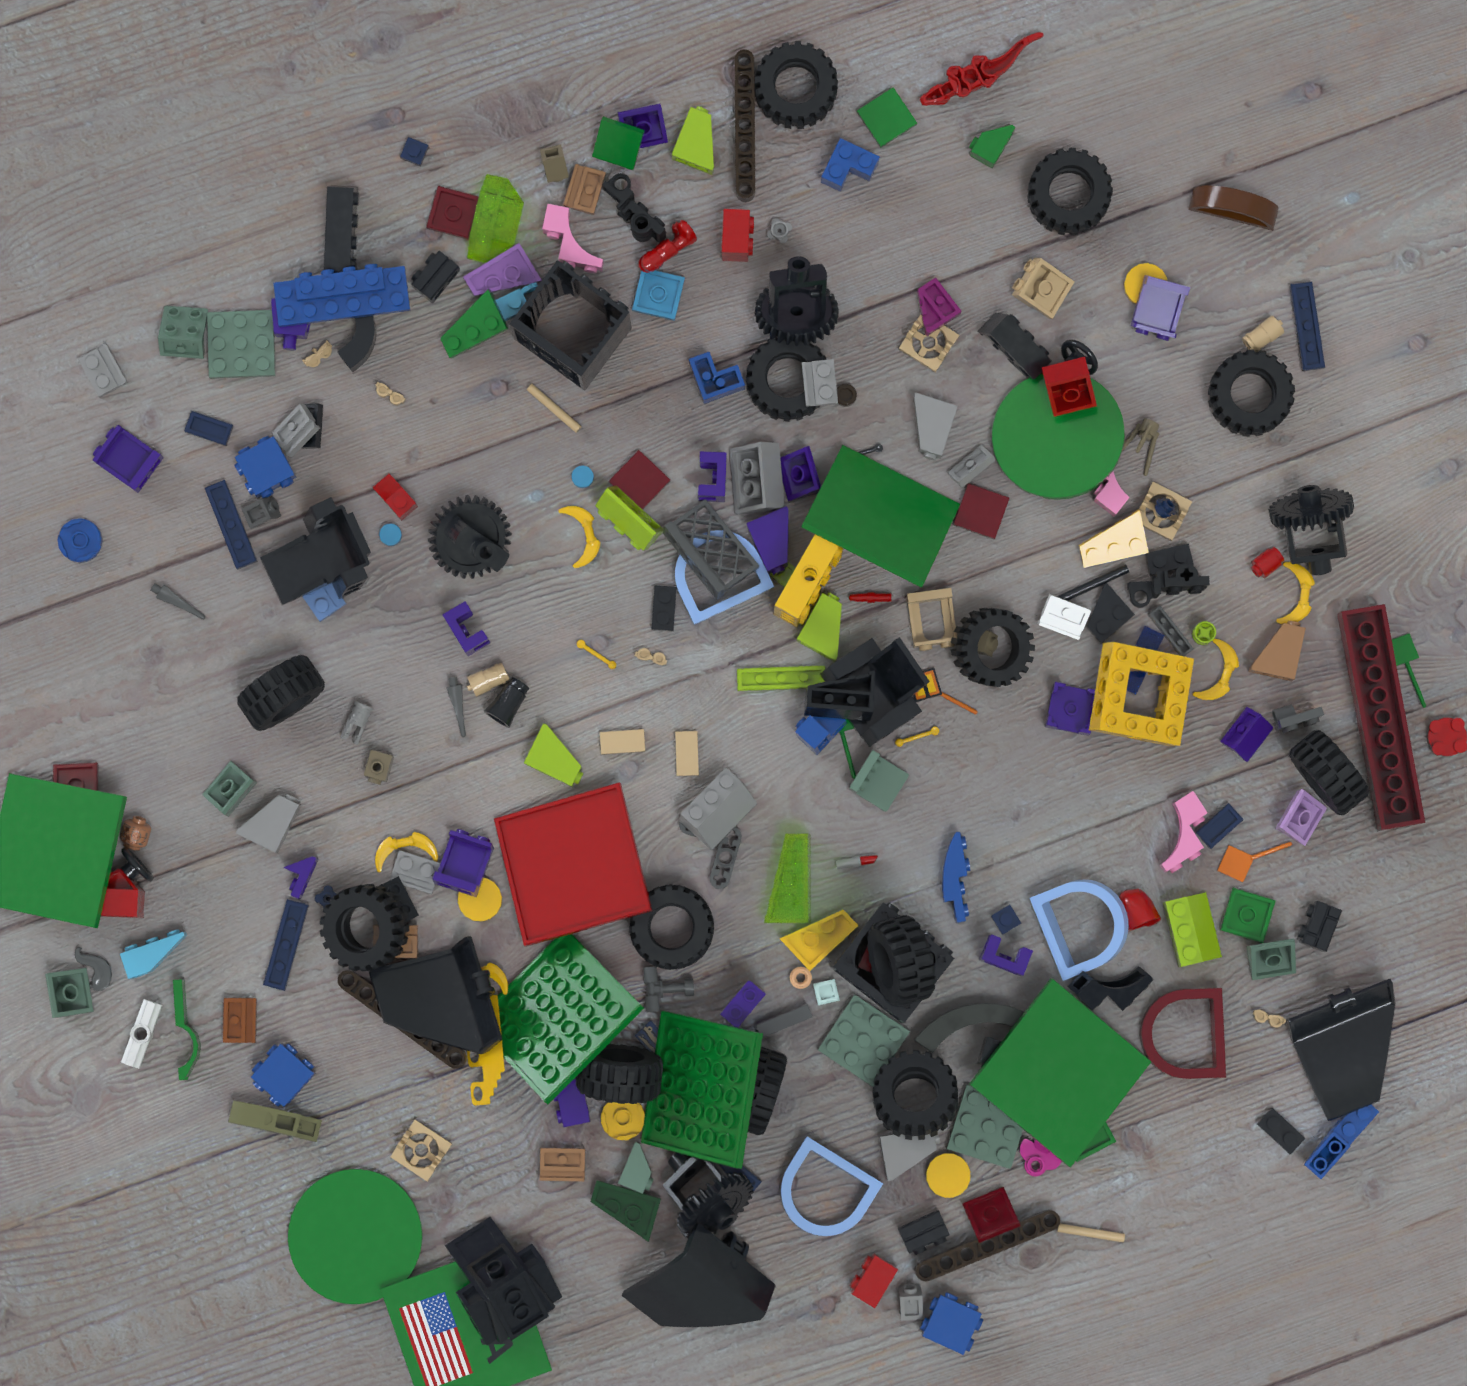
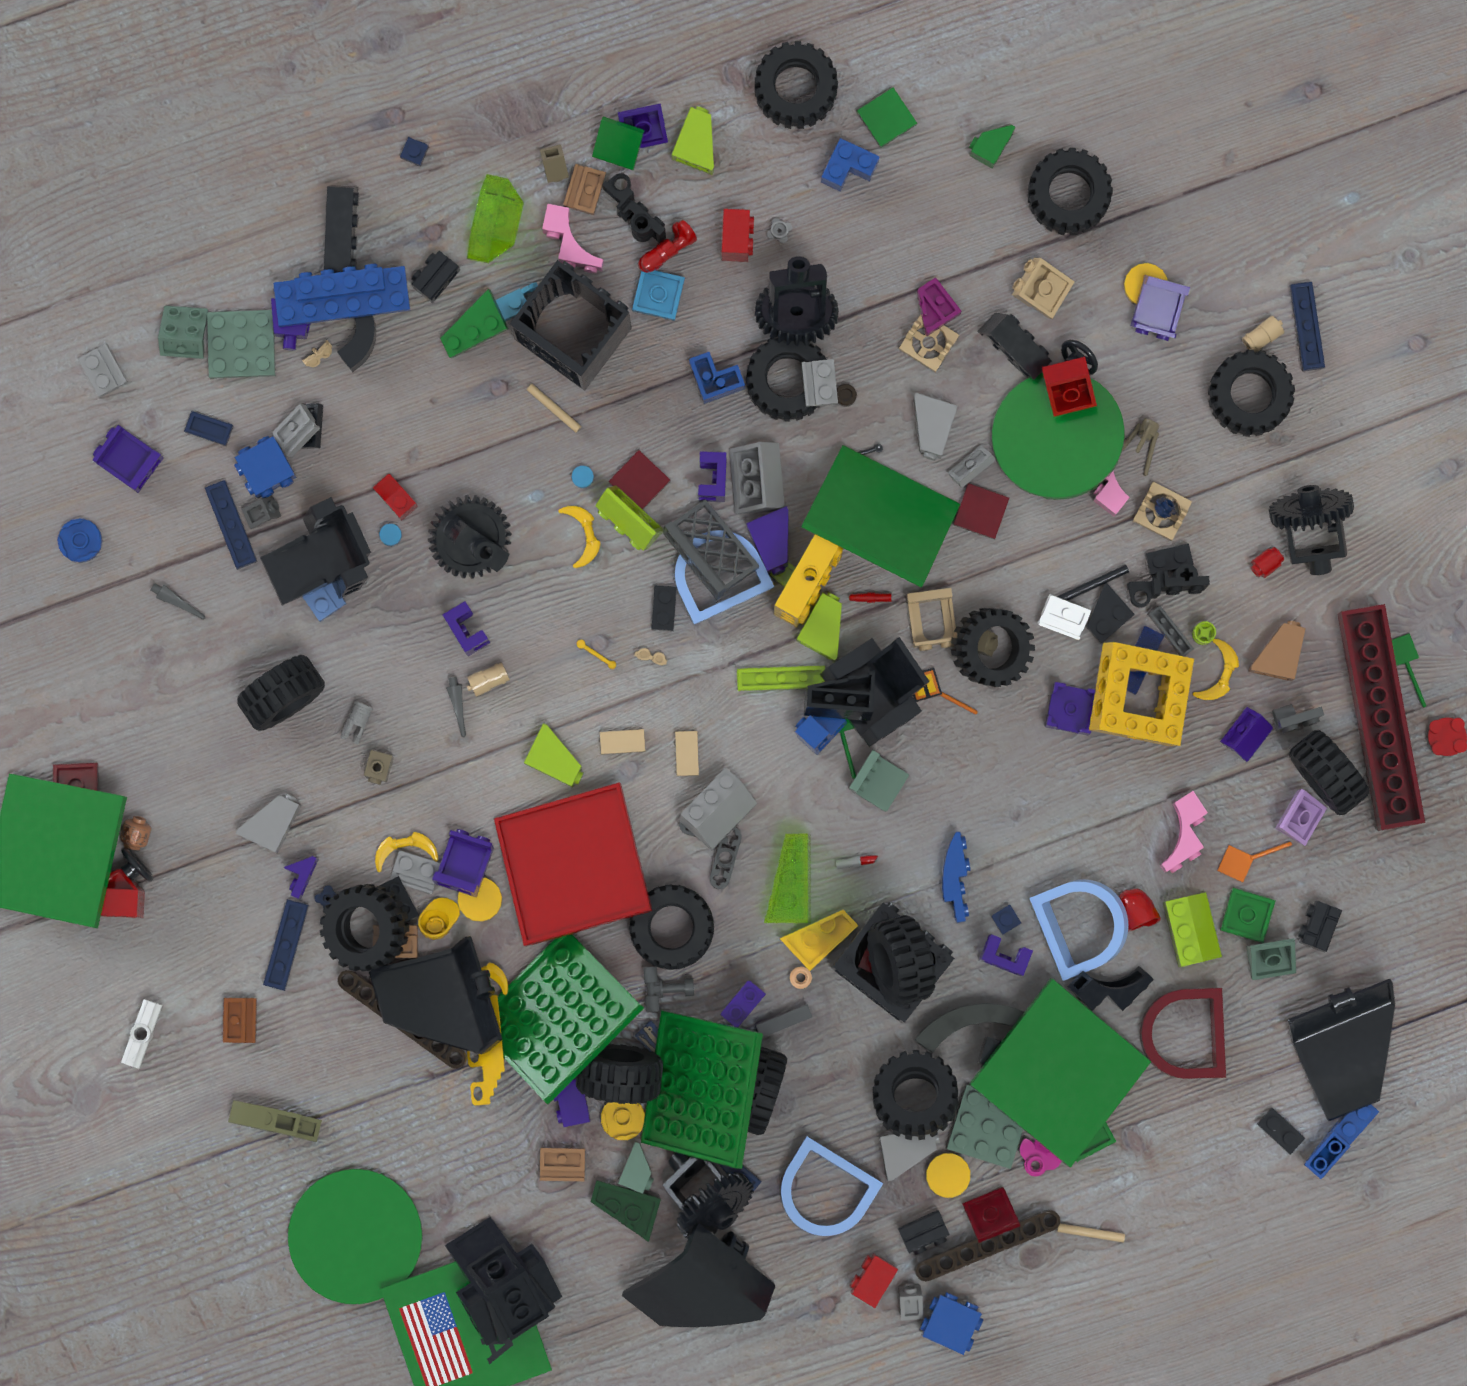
(69, 993): sand green slope -> none
(101, 967): dark grey piece -> none
(146, 958): medium azure slope -> none
(181, 1021): green piece -> none
(229, 789): sand green slope -> none
(282, 1074): blue brick -> none
(383, 391): tan piece -> none
(399, 1153): tan piece -> none
(438, 918): none -> yellow cap
(452, 212): dark red tile -> none
(503, 272): medium lavender wing -> none
(507, 702): black plant -> none
(744, 115): dark brown beam -> none
(799, 474): dark purple slope -> none
(826, 992): light aqua tile -> none
(863, 1040): sand green plate -> none
(934, 731): yellow hinge -> none
(978, 74): red animal -> none
(1115, 543): wing -> none
(1219, 826): dark blue tile -> none
(1234, 205): reddish brown window -> none
(1274, 1020): tan piece -> none
(1306, 581): yellow piece -> none

